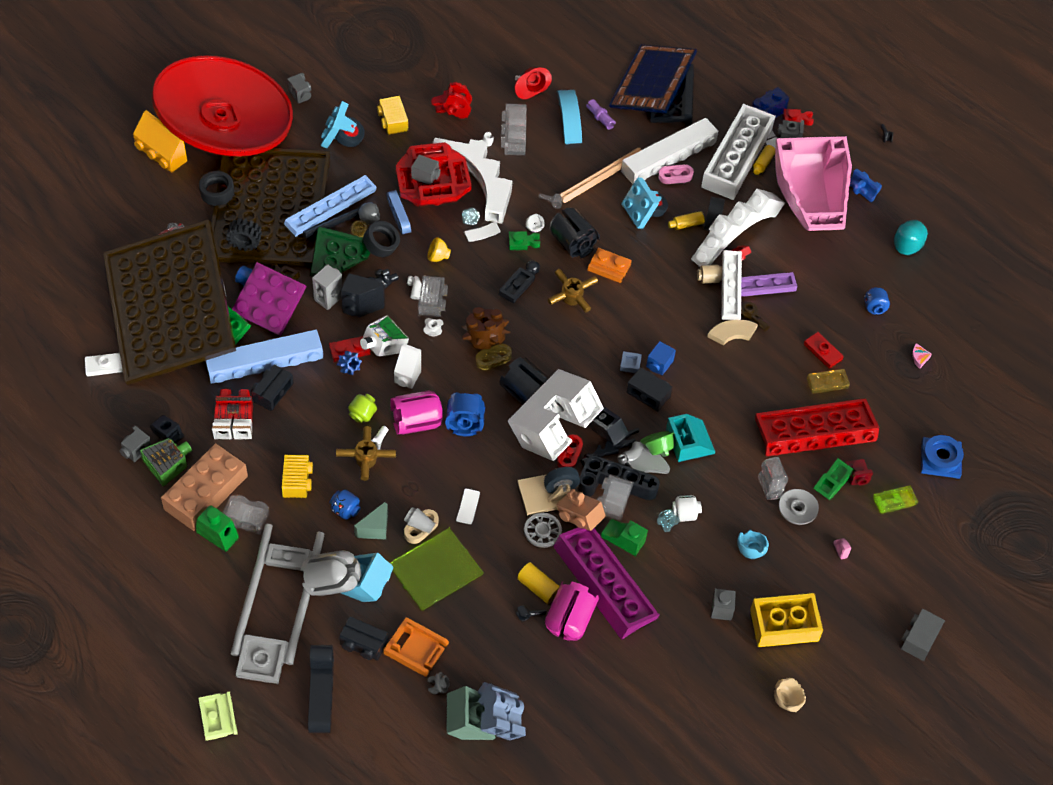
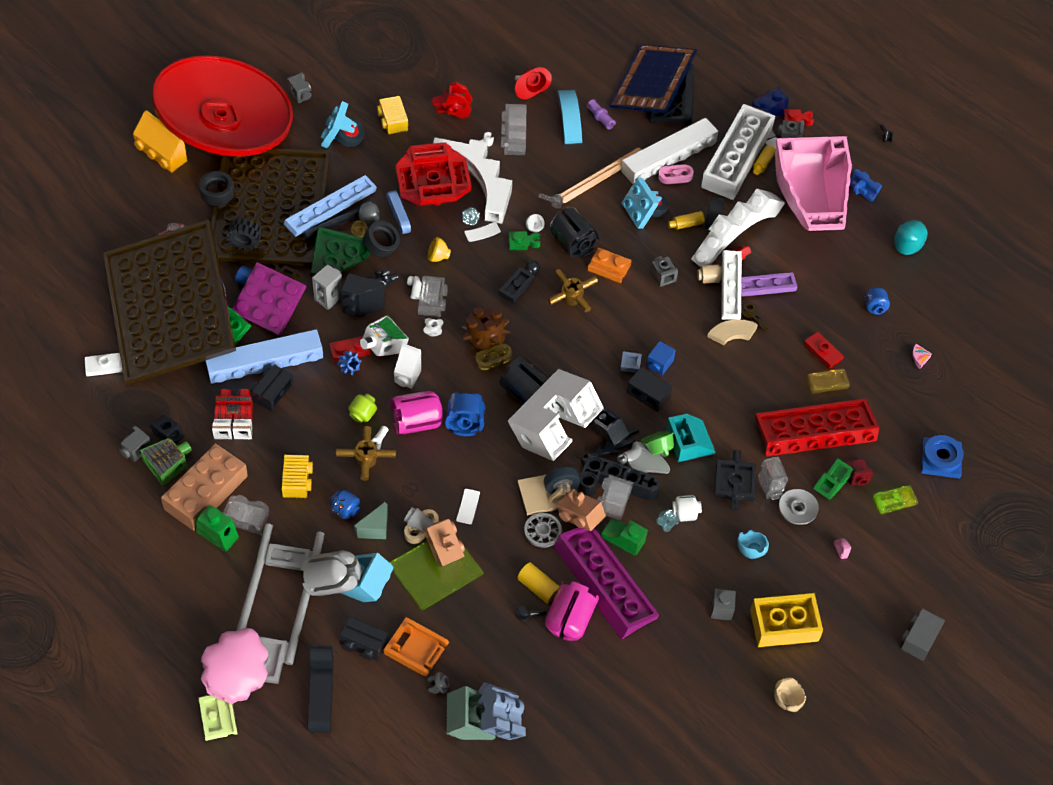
(234, 665): none -> bright pink piece
(425, 170): dark grey brick -> none
(443, 542): none -> brick
(571, 454): red plate -> none
(663, 271): none -> dark grey brick
(735, 480): none -> black plate

